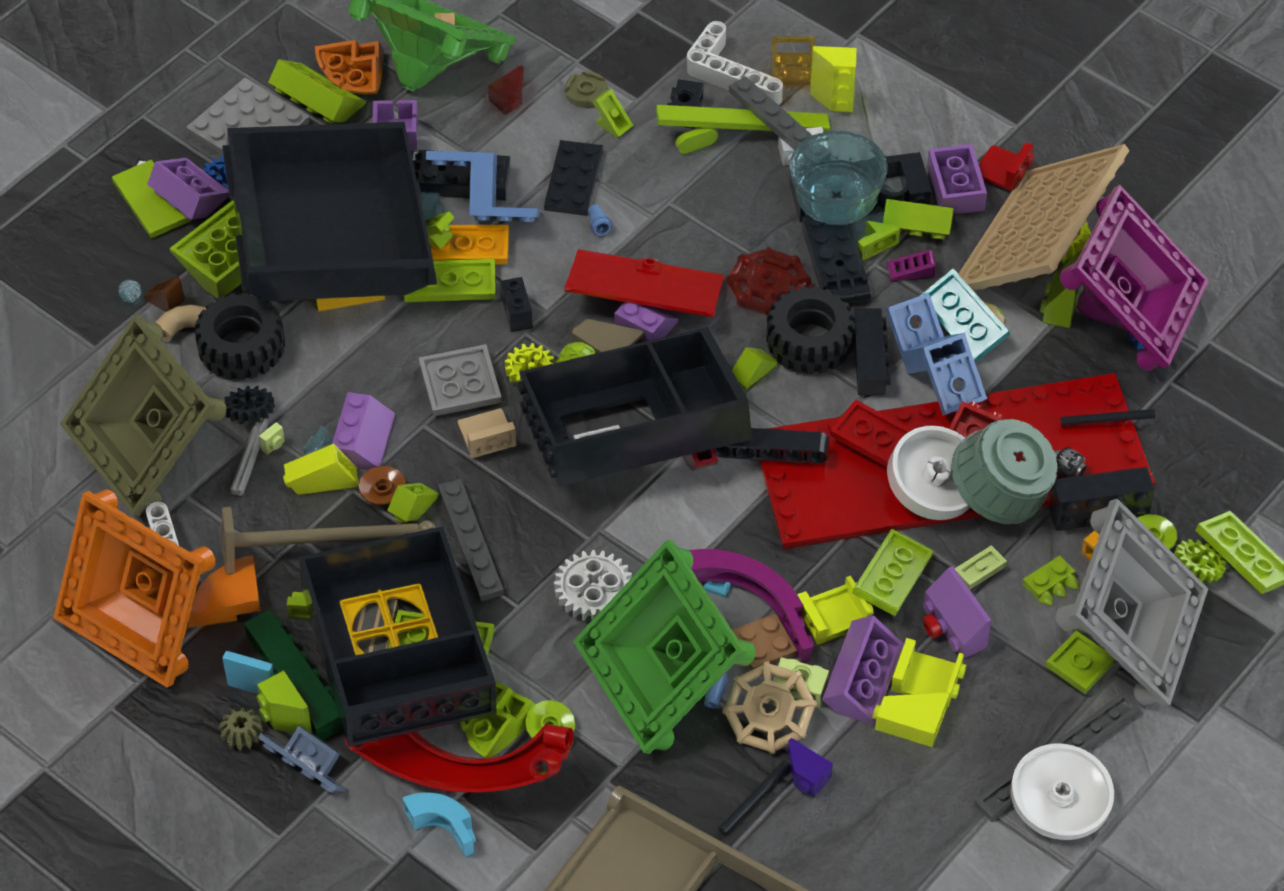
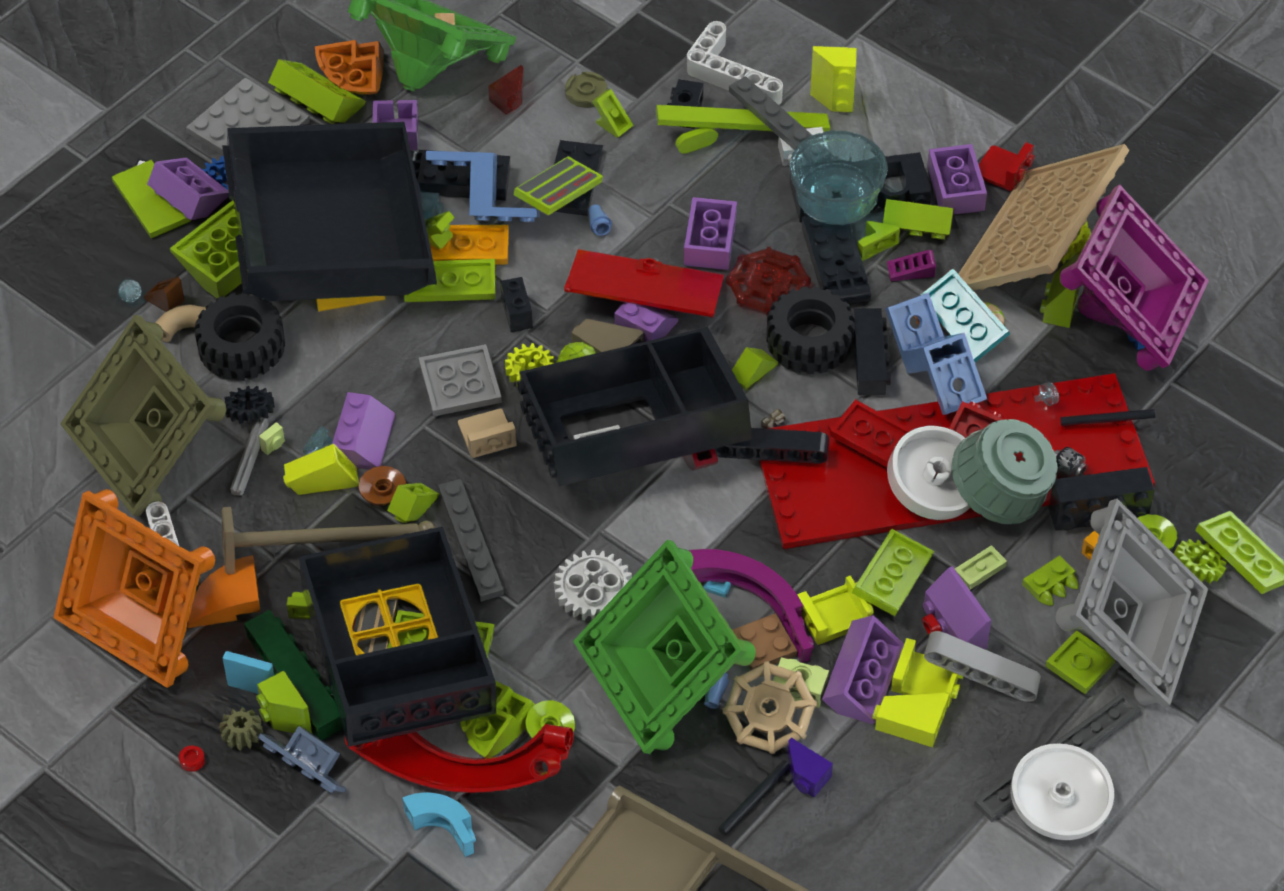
(191, 758): none -> red tile
(558, 185): none -> tile
(710, 233): none -> medium lavender brick
(776, 418): none -> dark tan piece
(792, 67): clear yellow piece -> none
(982, 666): none -> light grey beam
(1048, 394): none -> clear light blue tile

